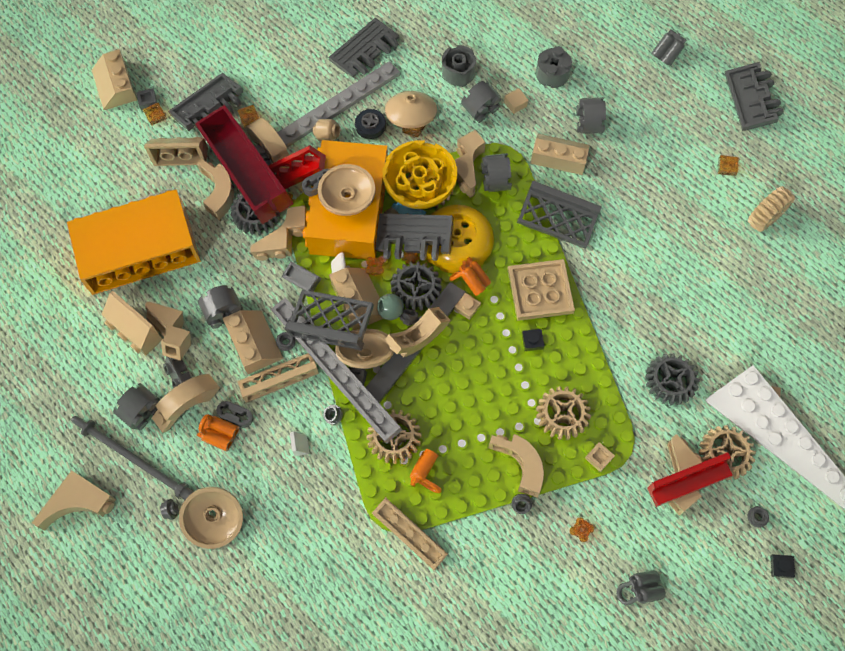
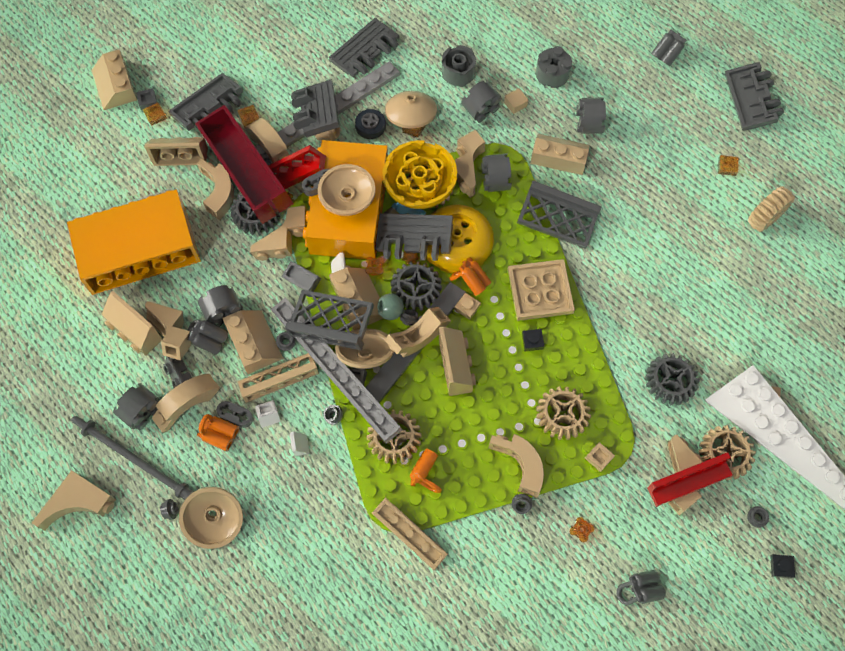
(207, 336): none -> dark grey piece
(267, 413): none -> white slope
(317, 108): none -> dark grey hinge
(456, 361): none -> tan slope

